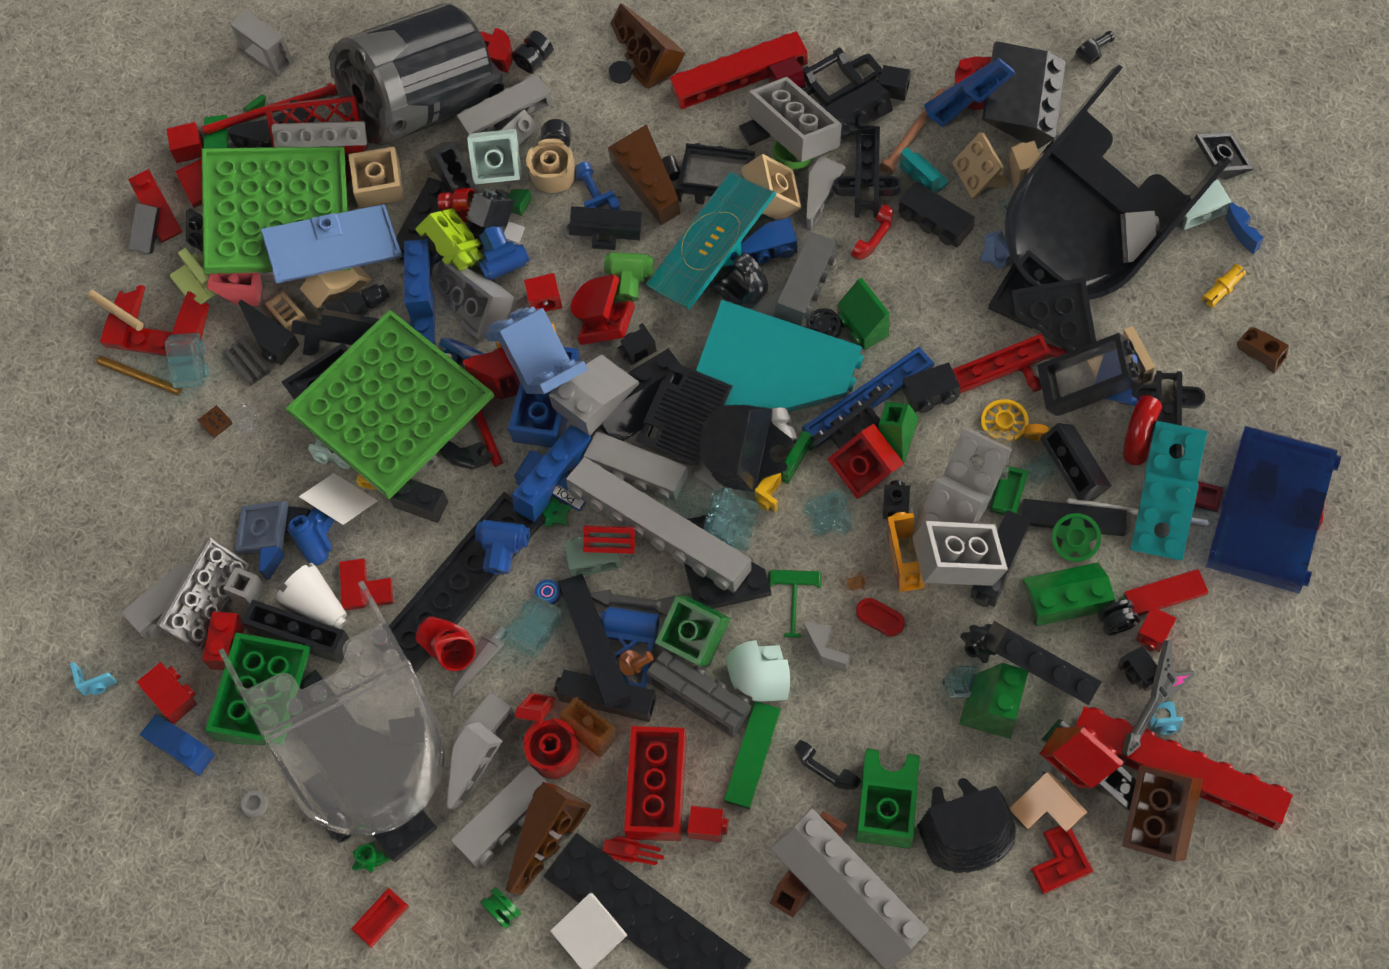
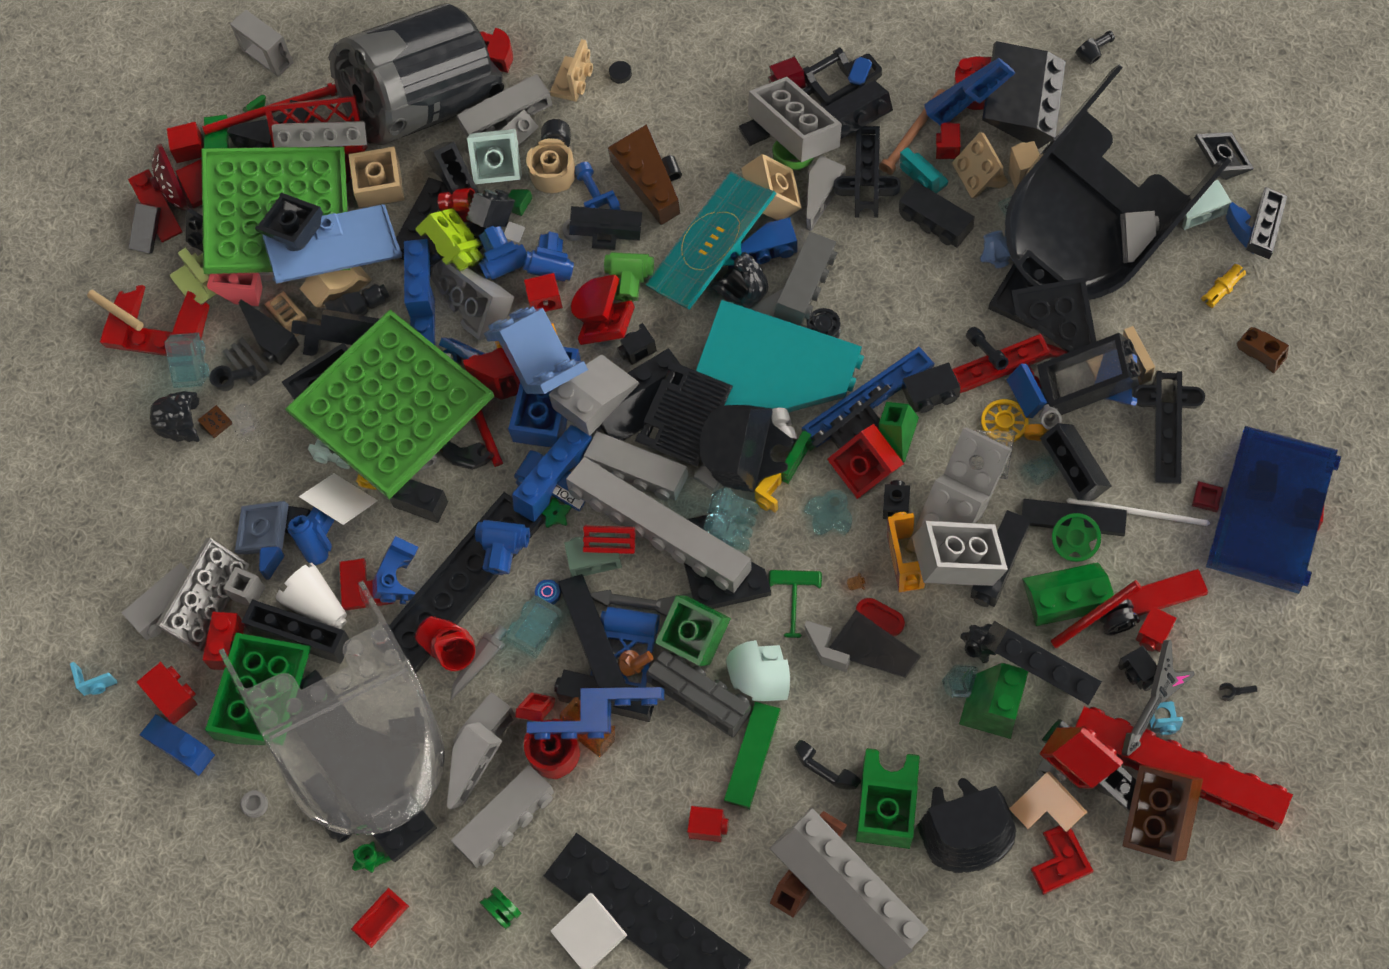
(139, 375): pearl gold bar -> none
(165, 178): none -> dark red dish
(173, 416): none -> black hair
(223, 373): none -> black bar
(291, 222): none -> black slope
(385, 581): none -> blue tile
(532, 52): black wheel -> none
(546, 821): reddish brown wedge -> none
(549, 258): none -> blue piece
(572, 74): none -> tan bracket
(596, 712): none -> blue bracket
(628, 850): red piece -> none
(651, 51): reddish brown wedge -> none
(655, 783): red brick -> none
(707, 167): window -> none
(735, 70): red brick -> none
(859, 71): none -> blue piece
(863, 249): red bar -> none
(863, 315): green slope -> none
(874, 647): none -> black wing
(895, 81): black brick -> none
(948, 141): none -> red brick
(978, 339): none -> black bar
(1009, 491): green tile -> none
(1026, 391): none -> blue tile
(1048, 423): none -> light grey hose
(1096, 614): none -> red bar
(1141, 430): red cylinder -> none
(1169, 490): teal bracket -> none
(1236, 690): none -> black hand
(1266, 223): none -> tile

